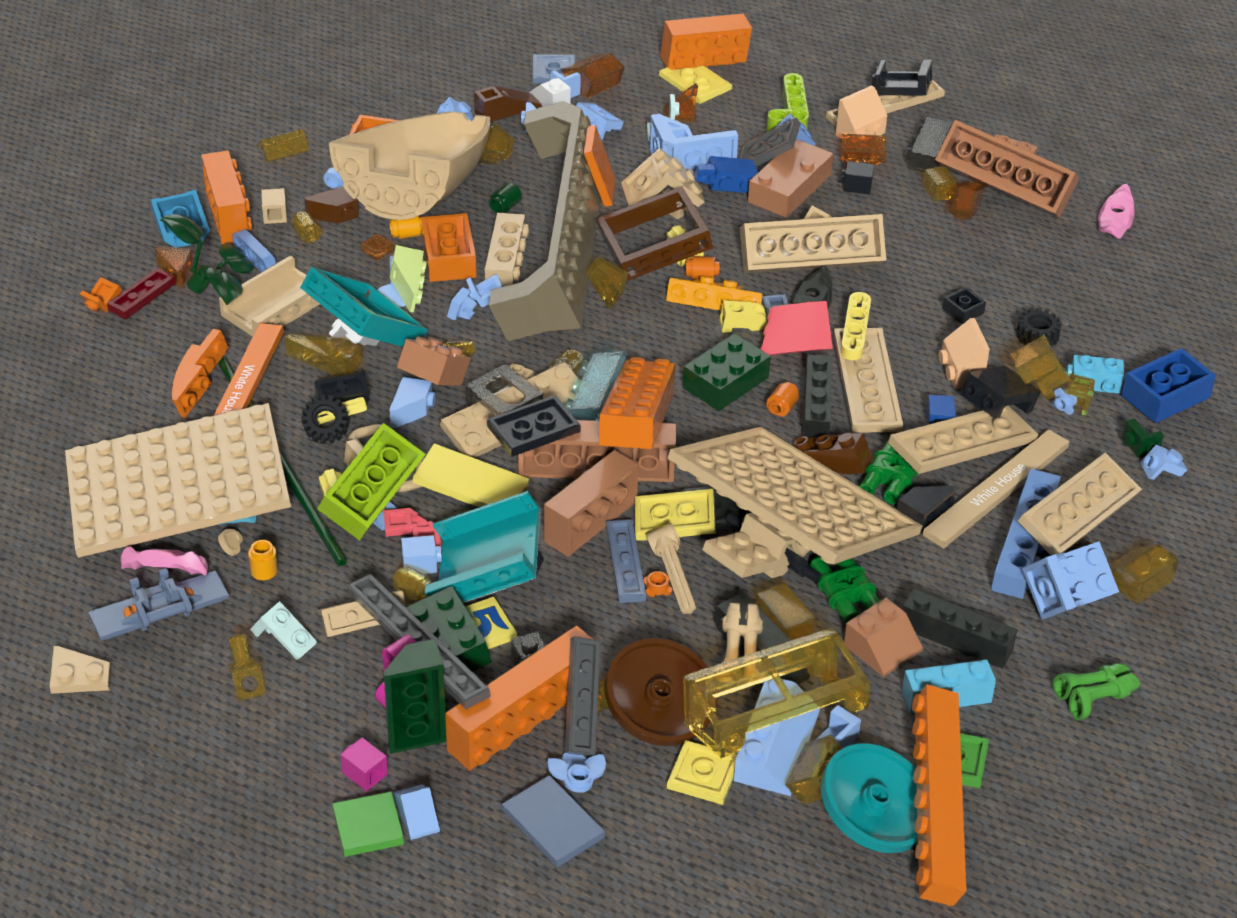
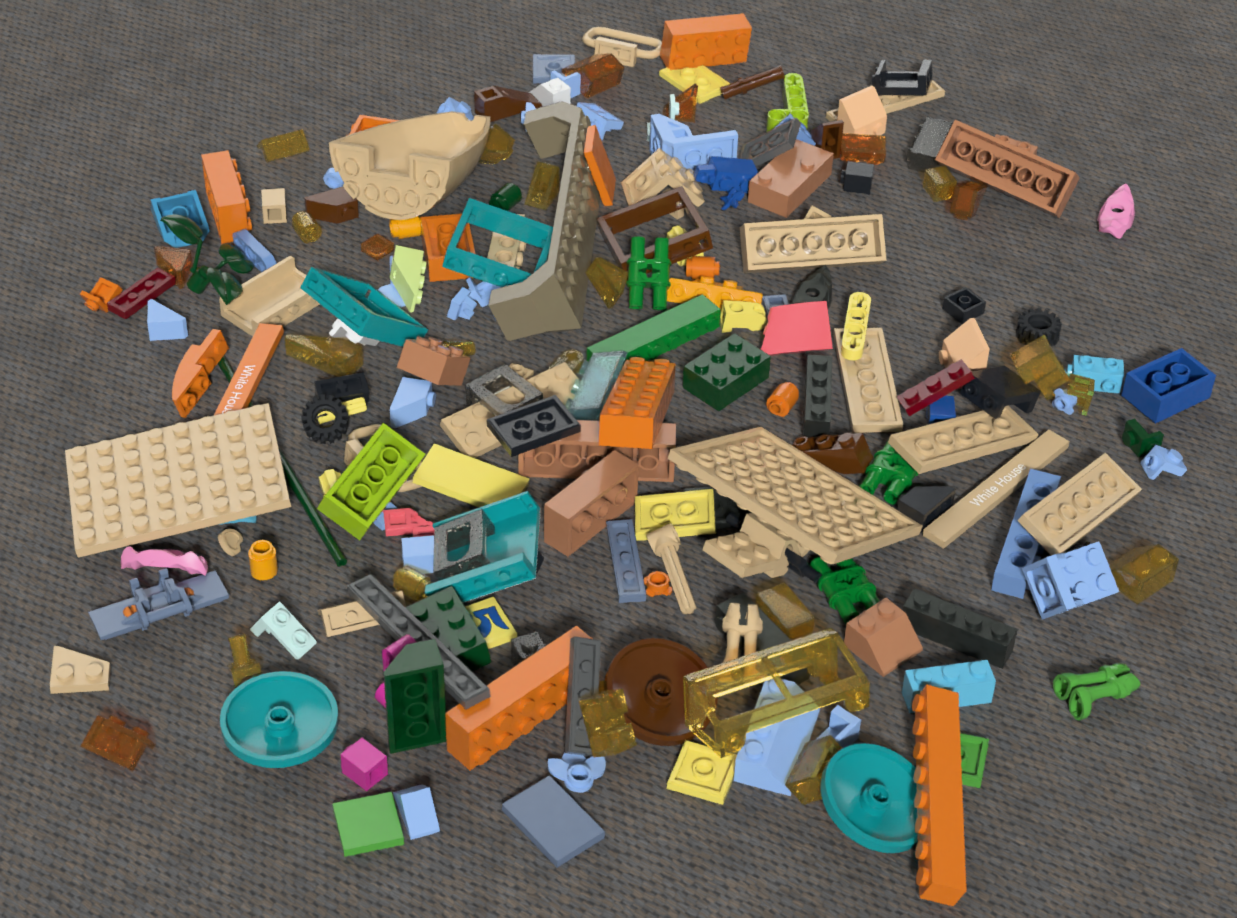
(117, 743): none -> clear orange bracket
(165, 323): none -> light blue slope
(279, 719): none -> teal dish
(465, 530): none -> clear smoke panel
(502, 223): none -> teal window
(543, 186): none -> clear yellow slope
(606, 723): none -> clear yellow brick
(623, 51): none -> tan bar
(637, 274): none -> green pin
(663, 331): none -> brick
(732, 199): none -> blue plant
(752, 82): none -> reddish brown pin
(829, 137): none -> reddish brown slope
(935, 387): none -> dark red plate

